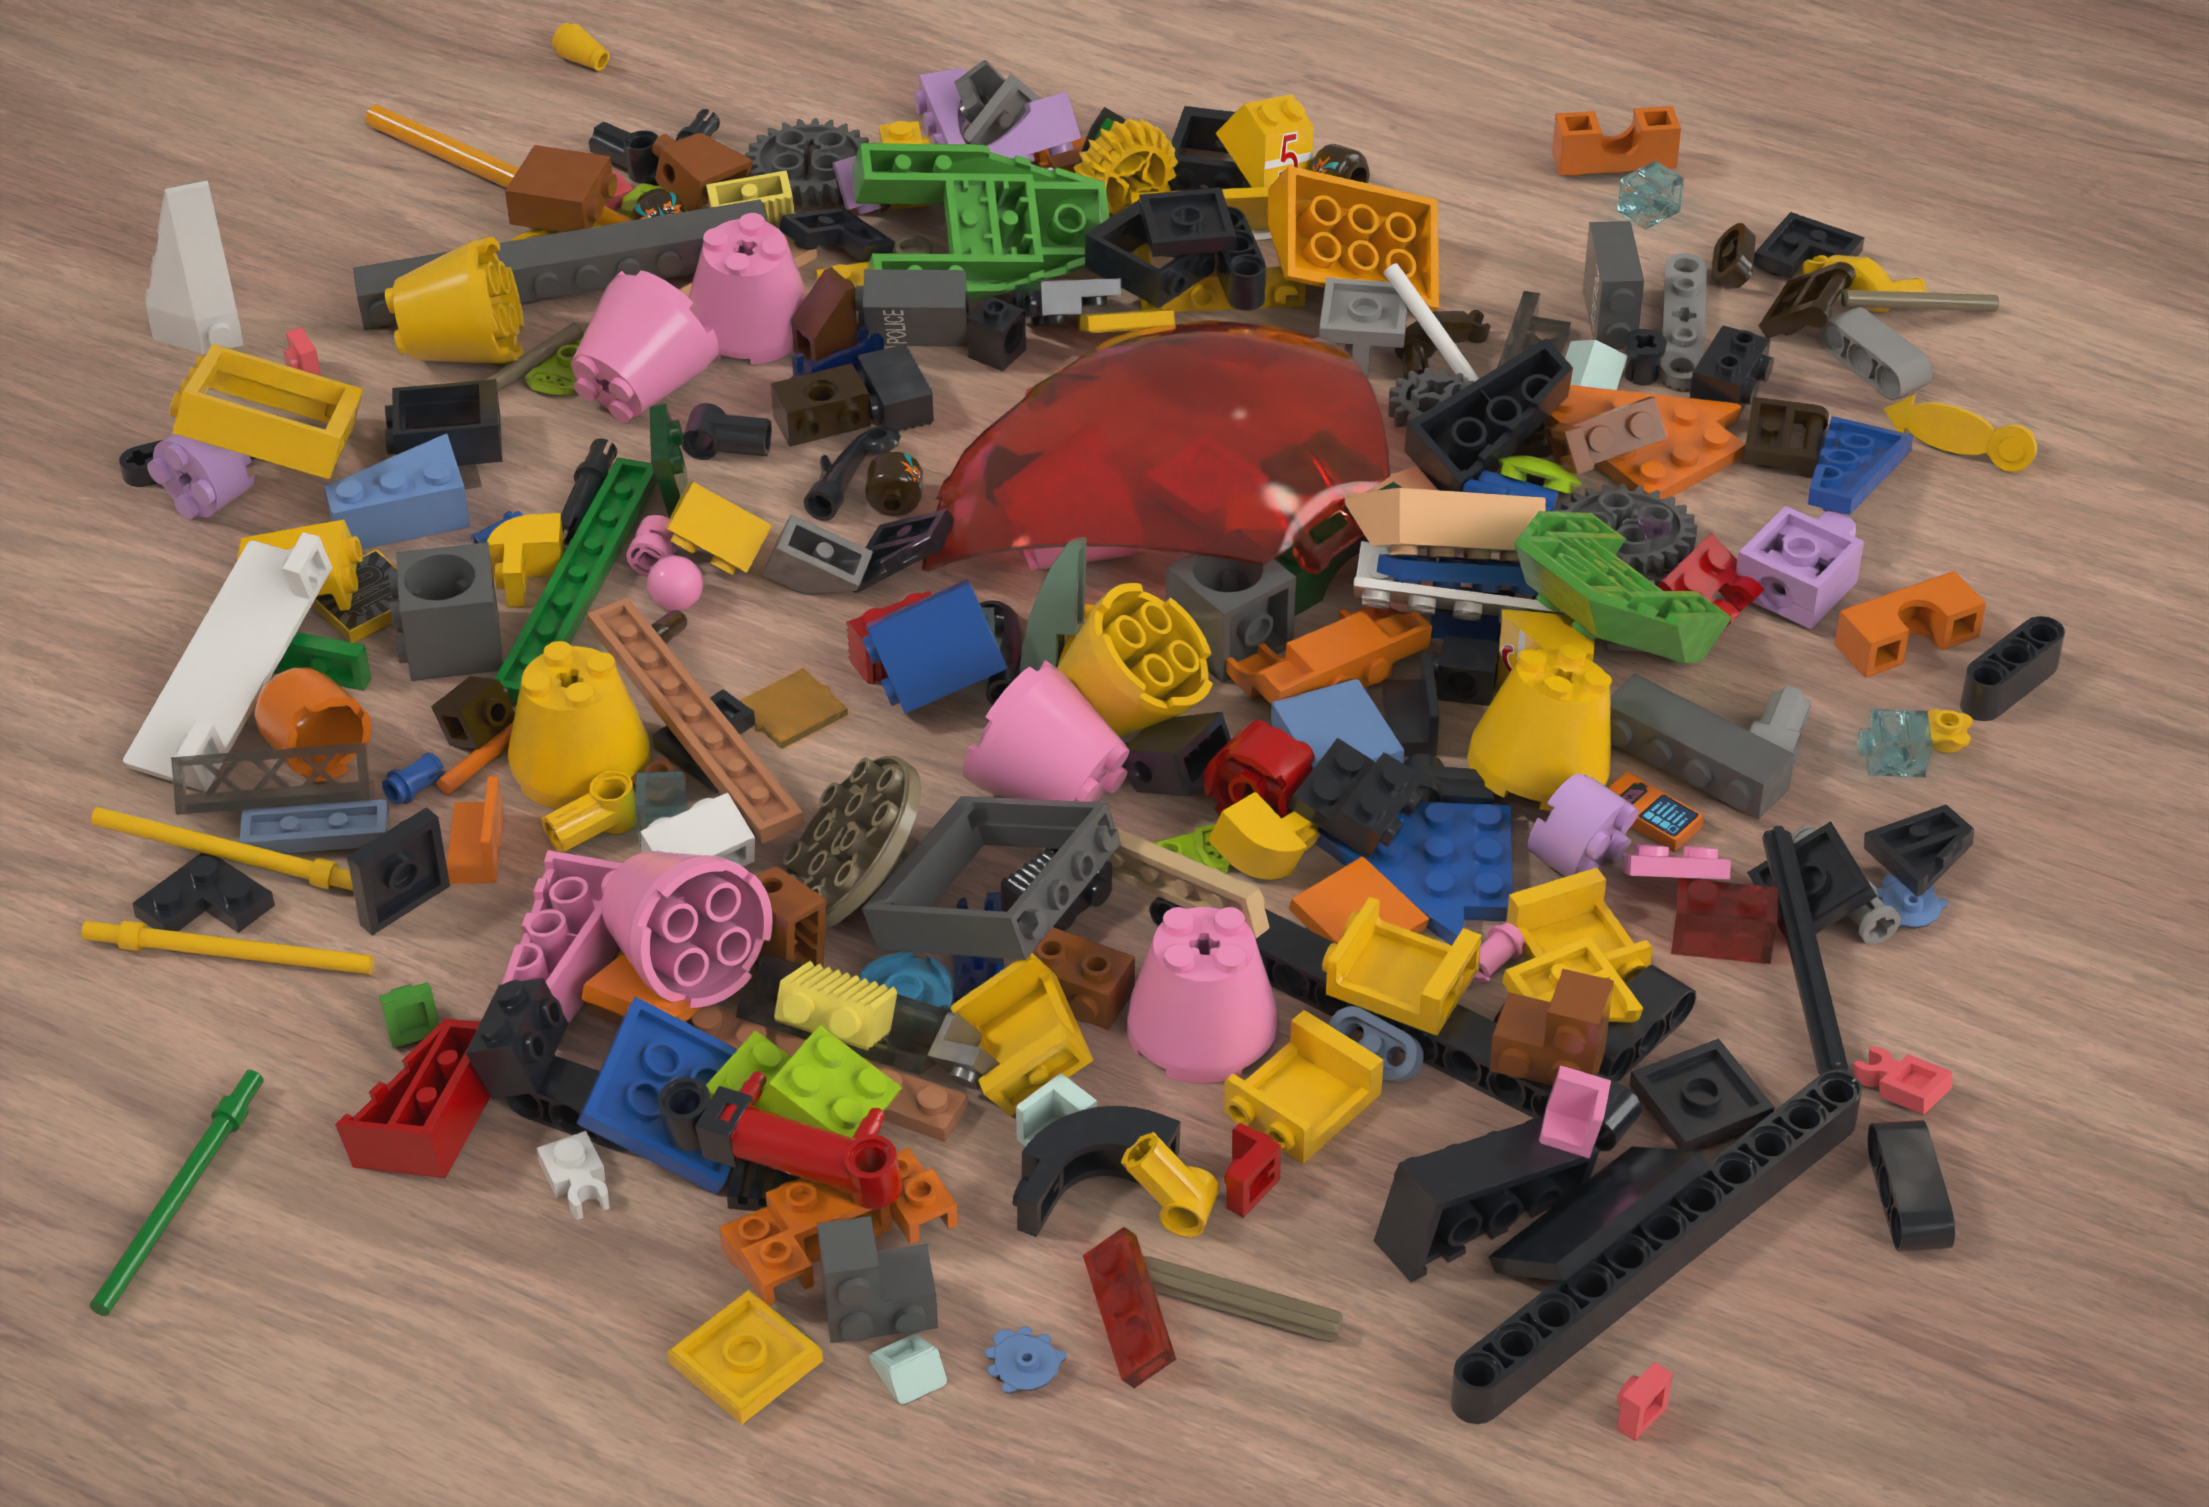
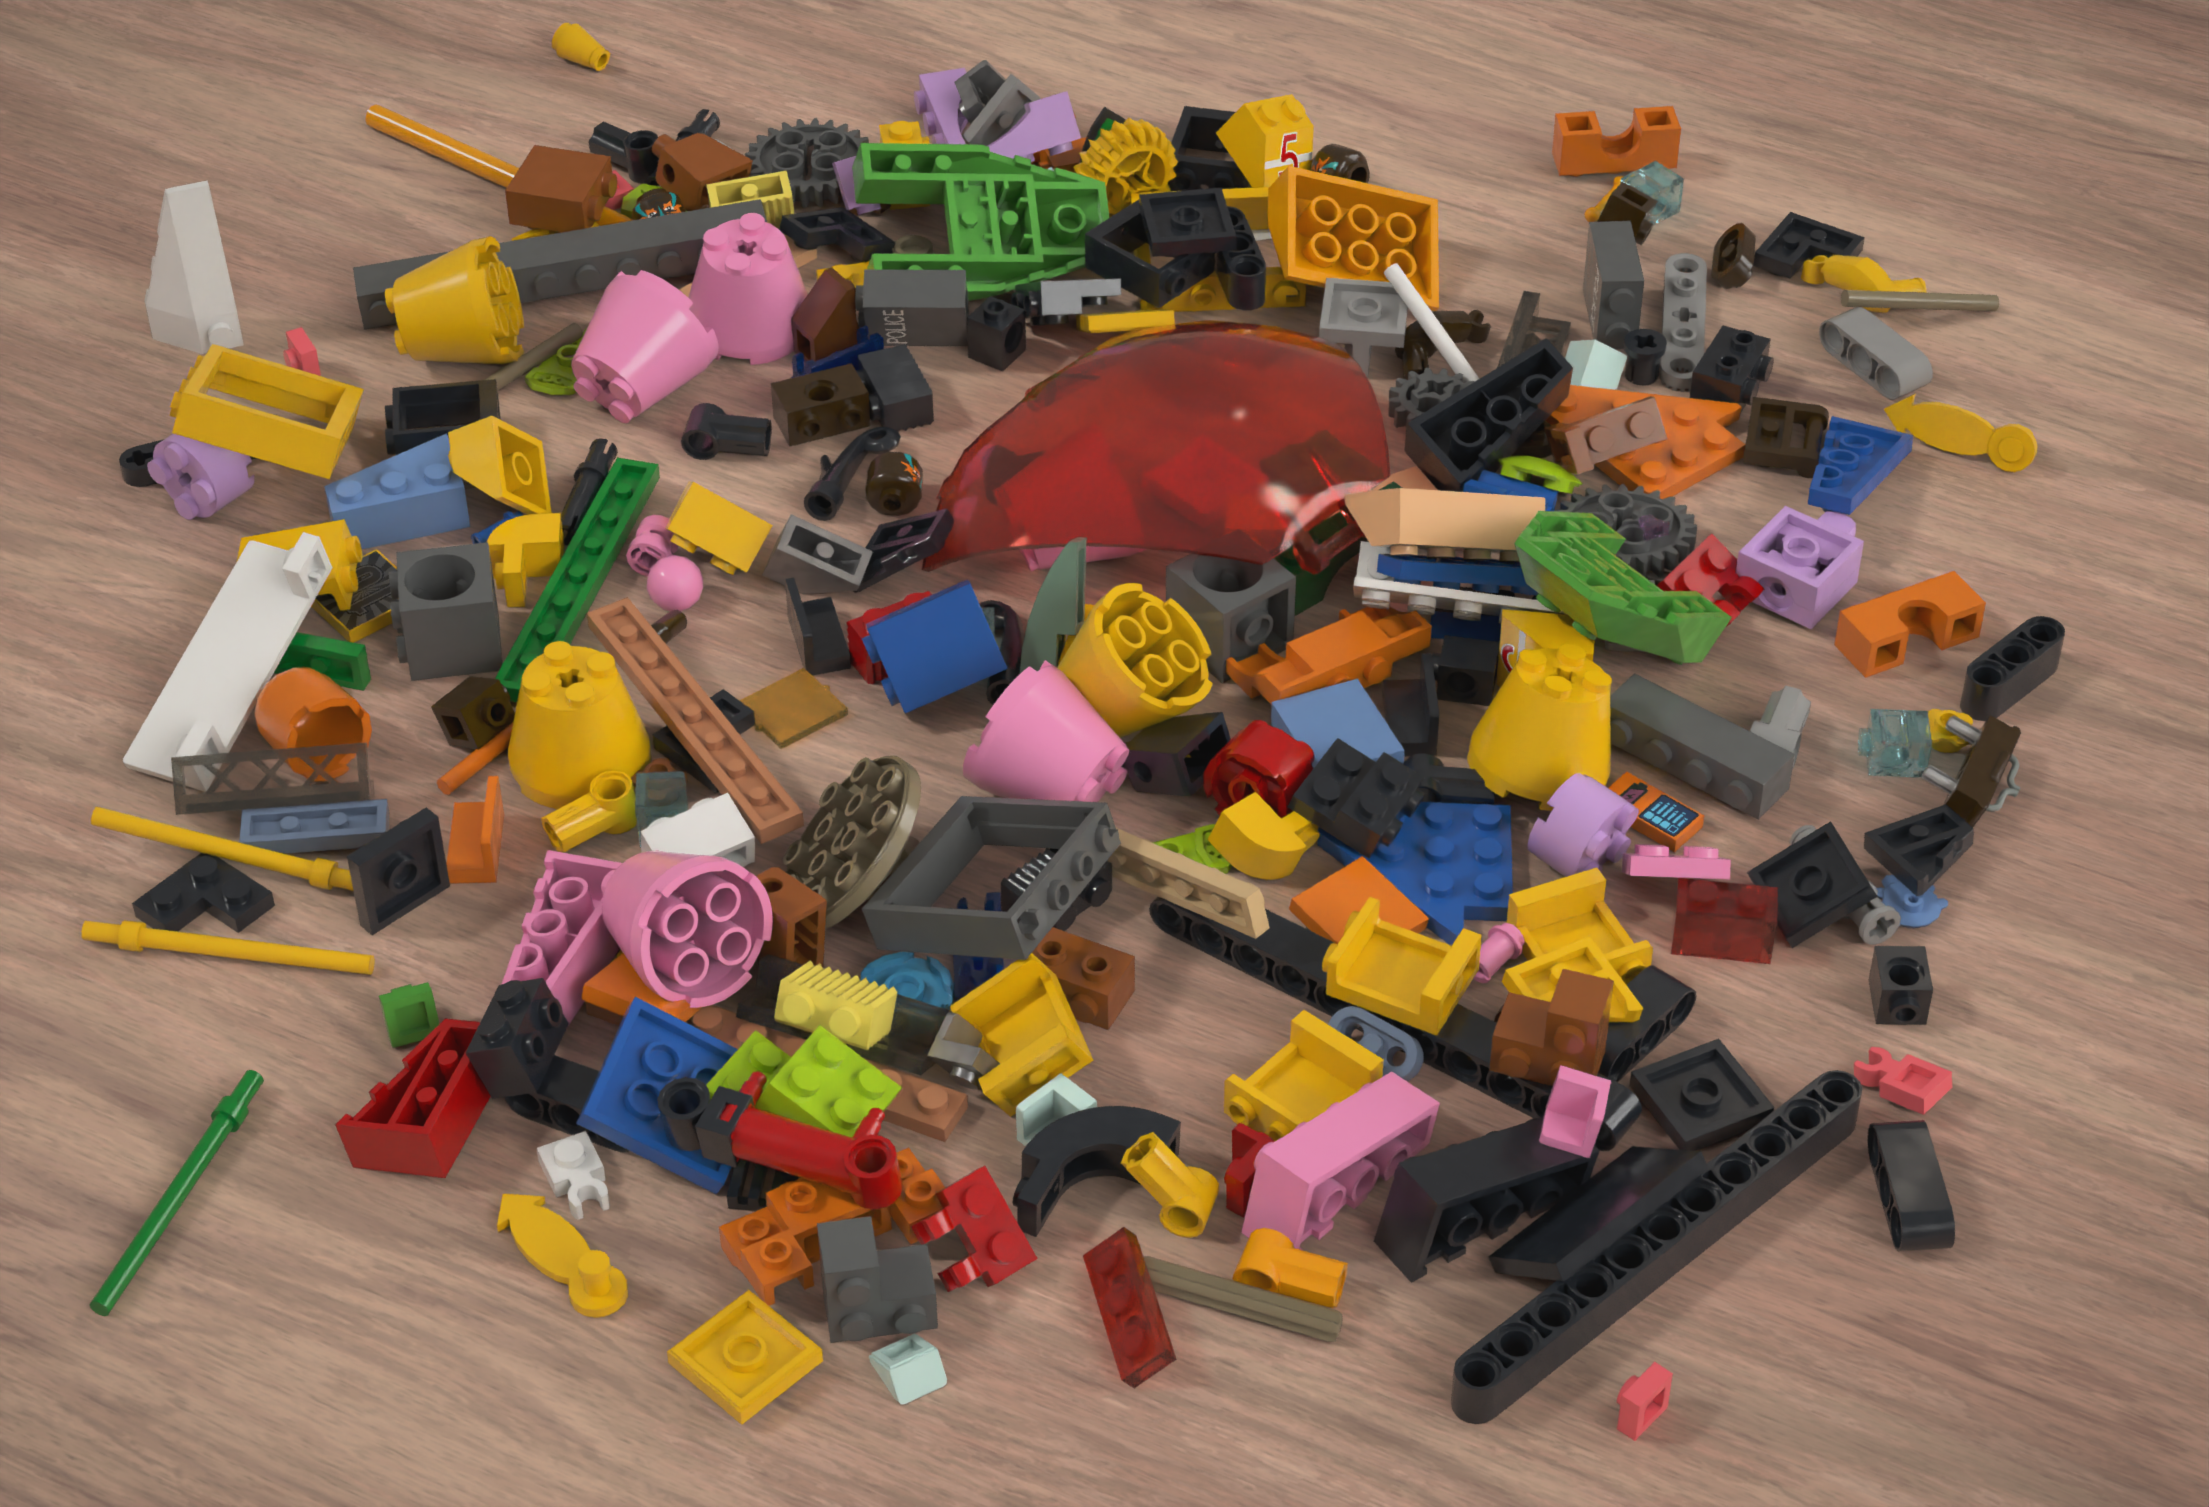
(403, 784): blue pin -> none
(502, 464): none -> yellow slope
(563, 1255): none -> yellow brick
(666, 455): dark green plate -> none
(816, 632): none -> black panel
(985, 1228): none -> red plate
(1023, 1360): medium blue piece -> none
(1202, 997): bright pink cone -> none
(1276, 1266): none -> light orange piece
(1338, 1158): none -> bright pink wedge
(1593, 213): none -> light orange hinge
(1630, 205): none -> dark brown brick
(1804, 951): black axle -> none
(1807, 300): dark brown plate -> none
(1900, 985): none -> black brick
(1981, 770): none -> dark brown piece

